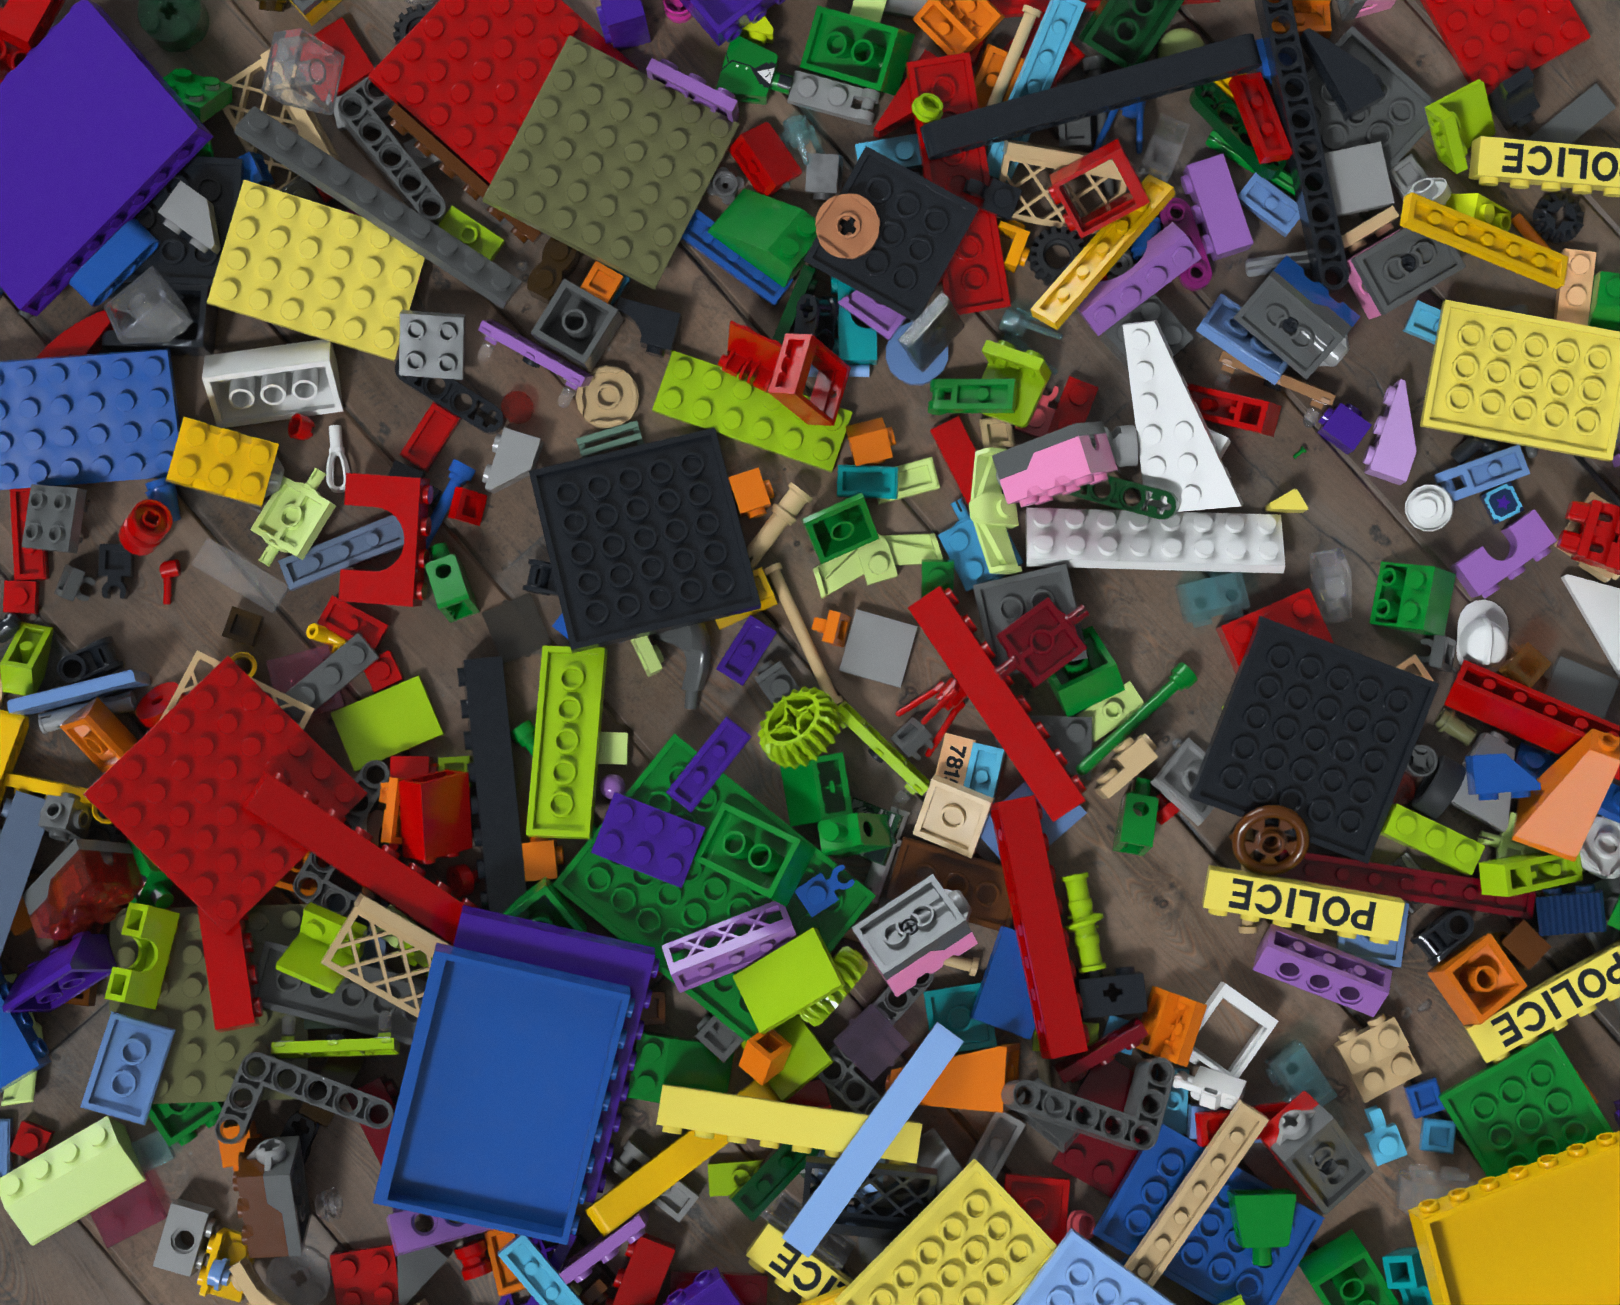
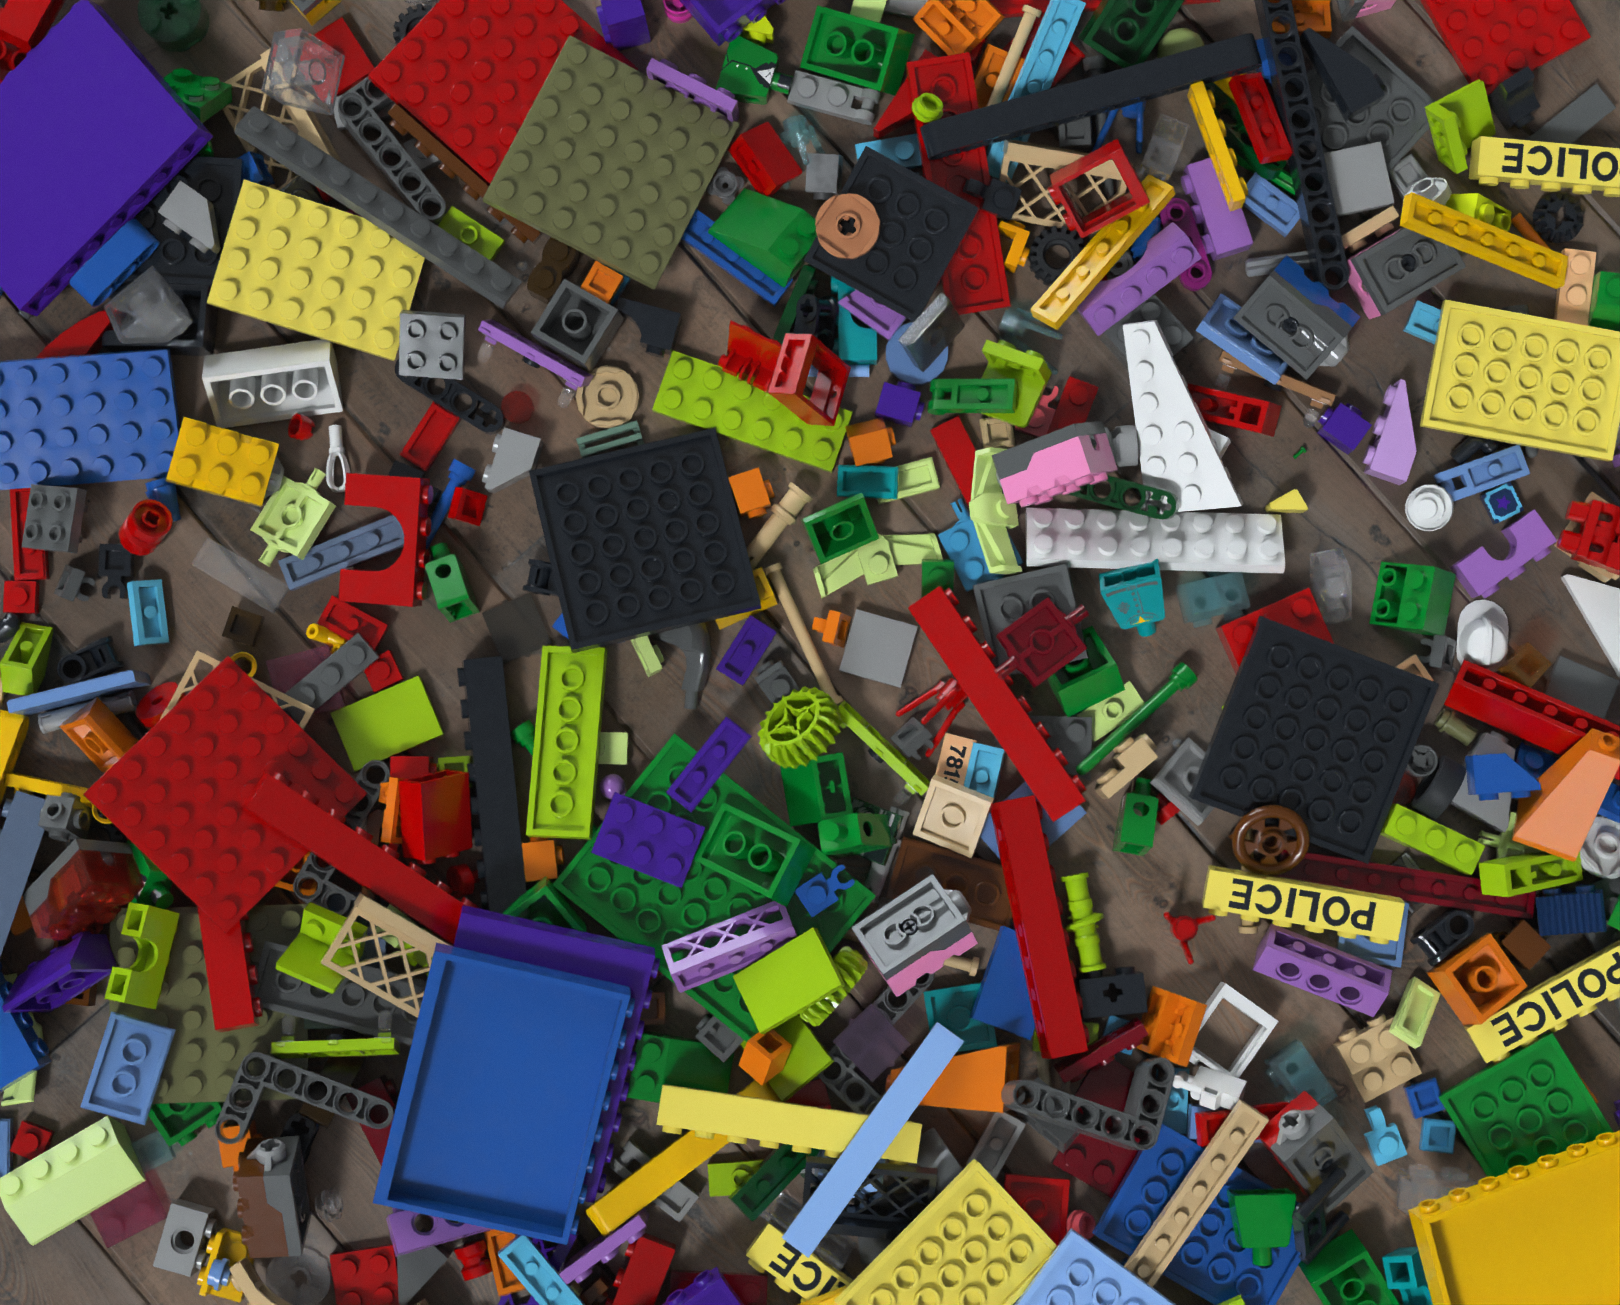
(148, 612): none -> medium azure plate
(168, 570): red hand -> none
(899, 404): none -> dark purple brick
(1135, 596): none -> teal torso
(1185, 928): none -> red plant
(1213, 134): none -> yellow plate
(1308, 1218): none -> black plate
(1414, 1012): none -> yellowish green tile

